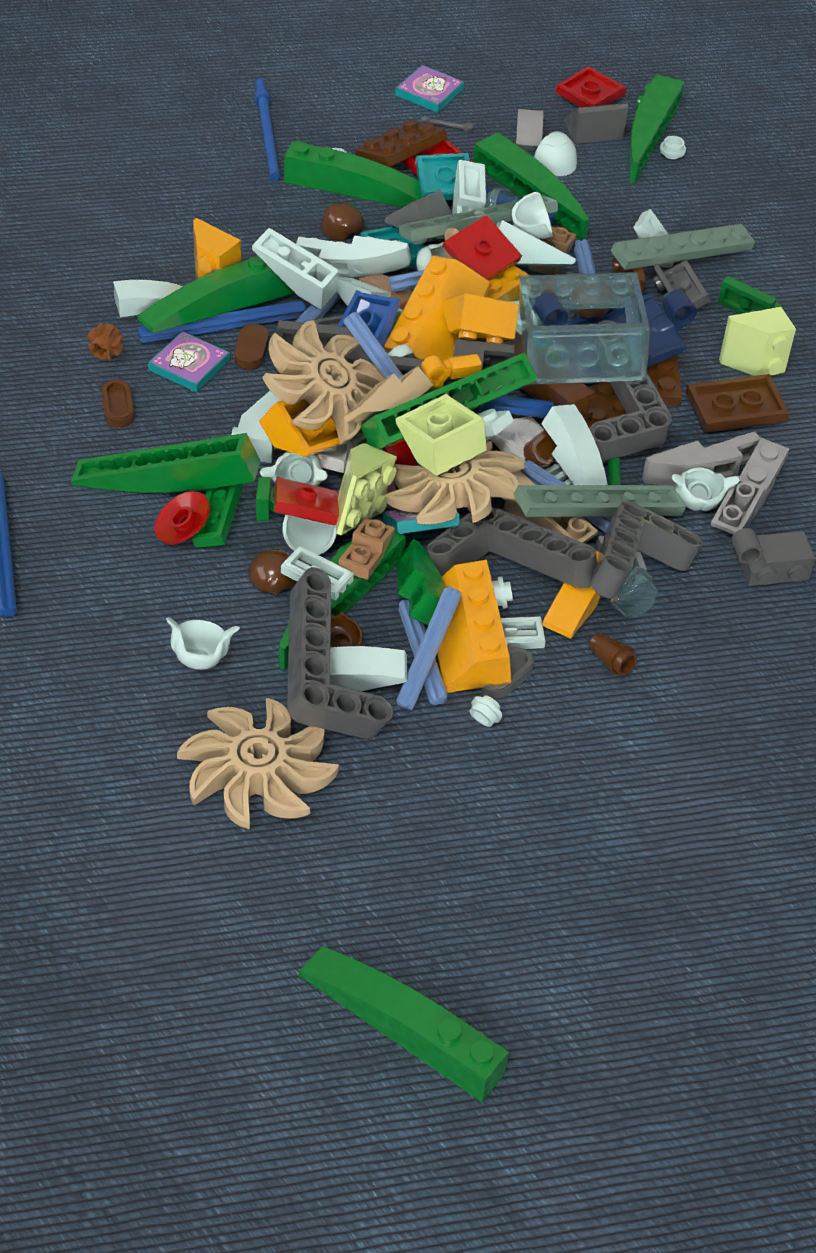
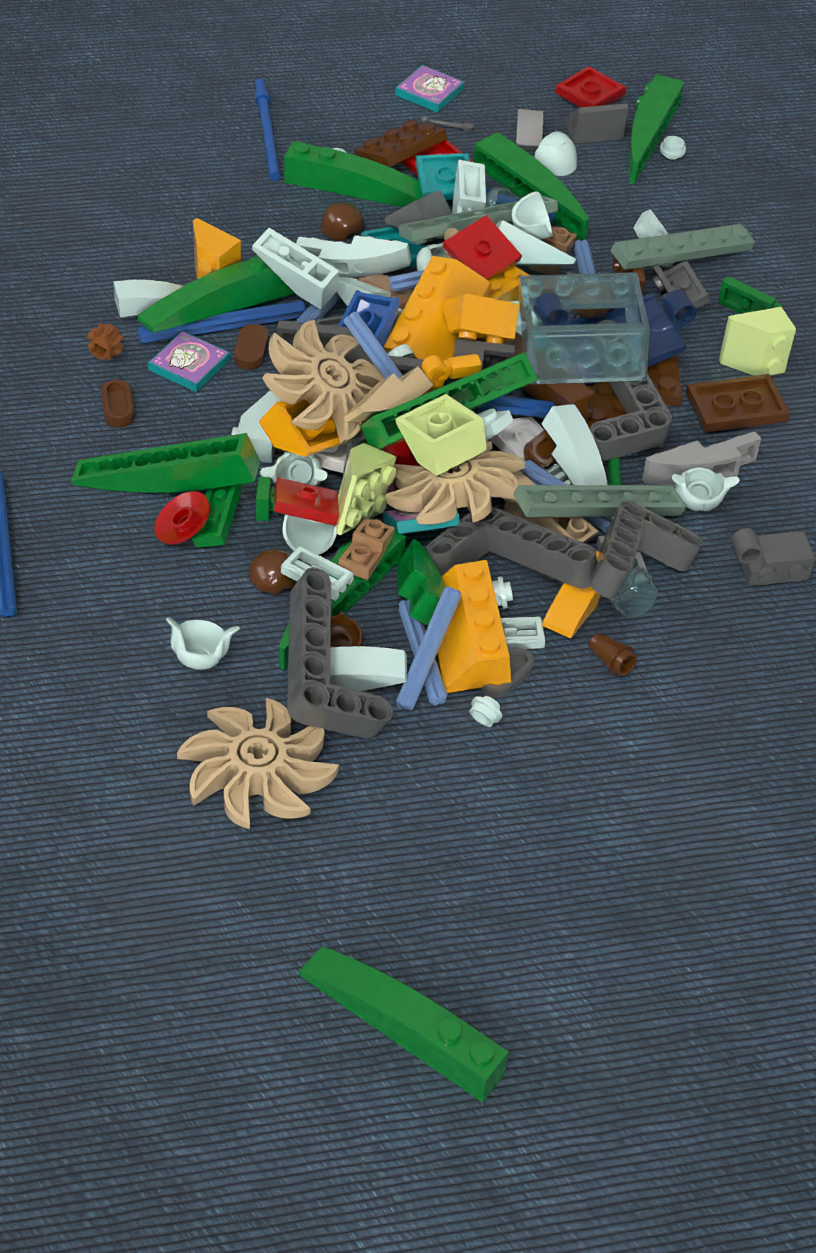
(752, 490): light grey slope -> none

